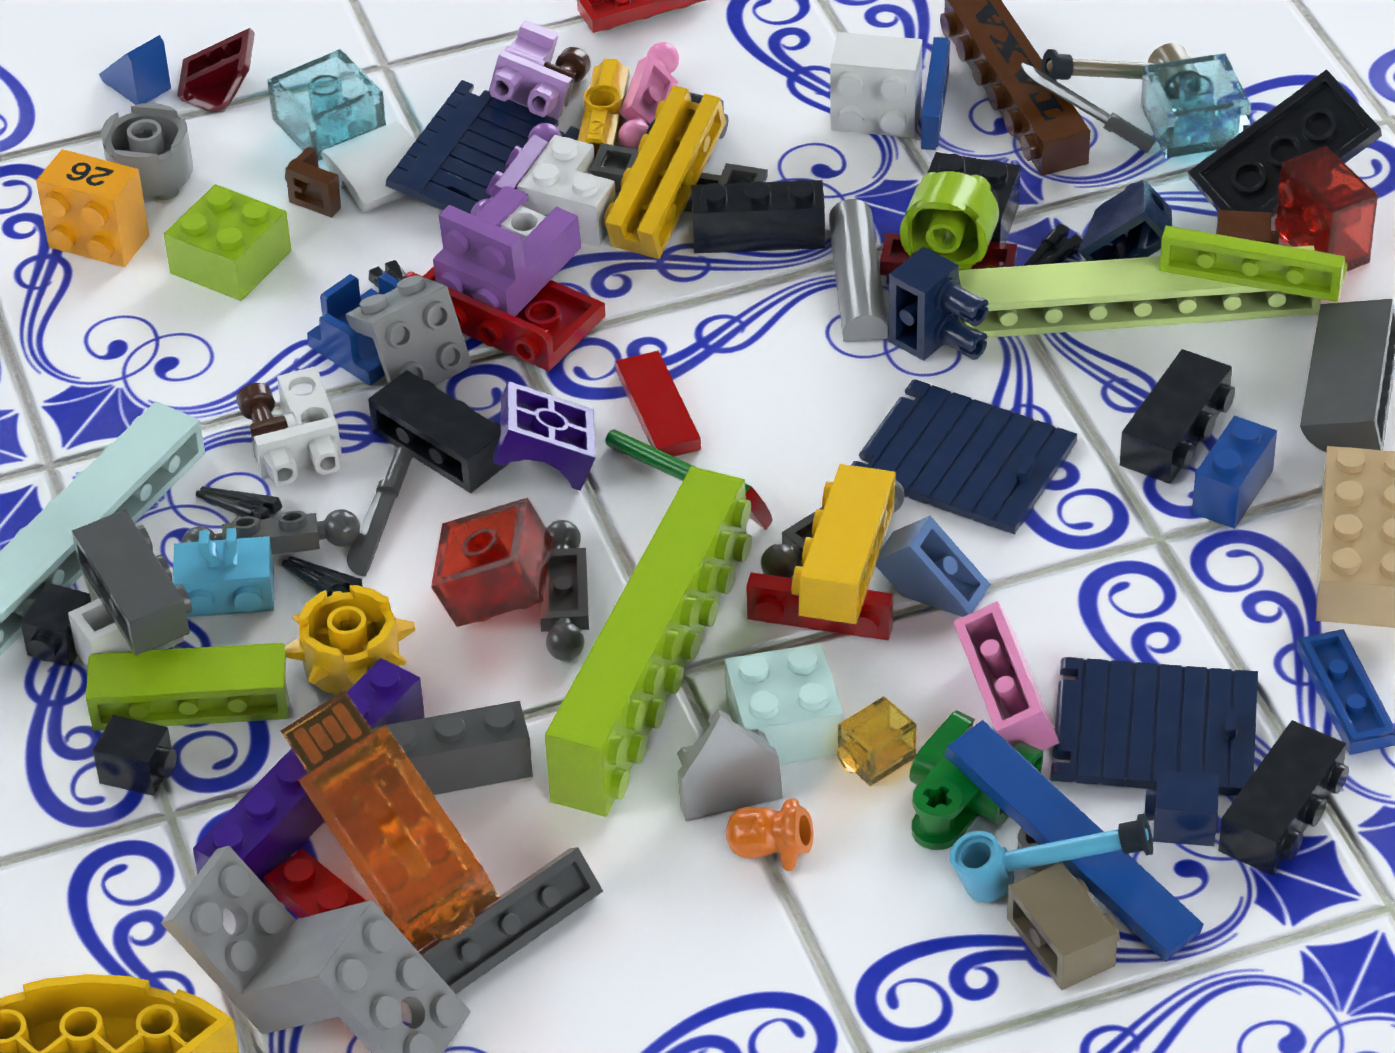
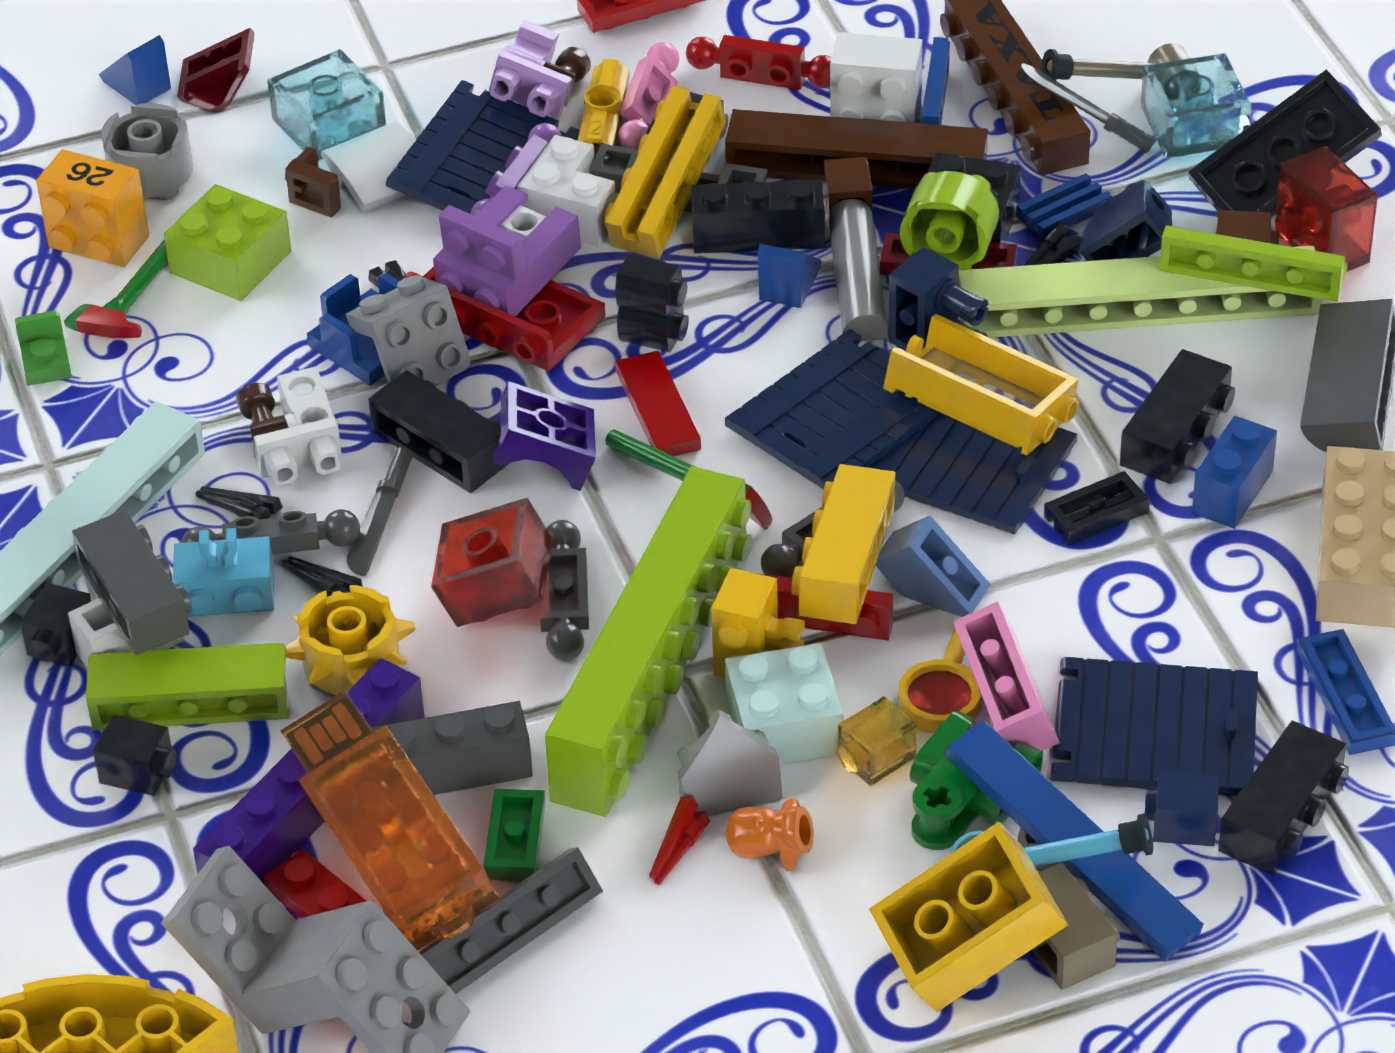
(43, 347): none -> bright green bracket
(111, 318): none -> piece
(514, 834): none -> green plate
(651, 303): none -> black brick
(681, 834): none -> red piece
(747, 619): none -> yellow brick
(759, 61): none -> red plate
(785, 275): none -> blue slope
(799, 143): none -> reddish brown brick
(831, 412): none -> dark blue door
(846, 180): none -> reddish brown brick
(938, 688): none -> piece
(967, 917): none -> yellow brick
(984, 384): none -> yellow door
(1059, 202): none -> blue tile
(1101, 513): none -> black tile

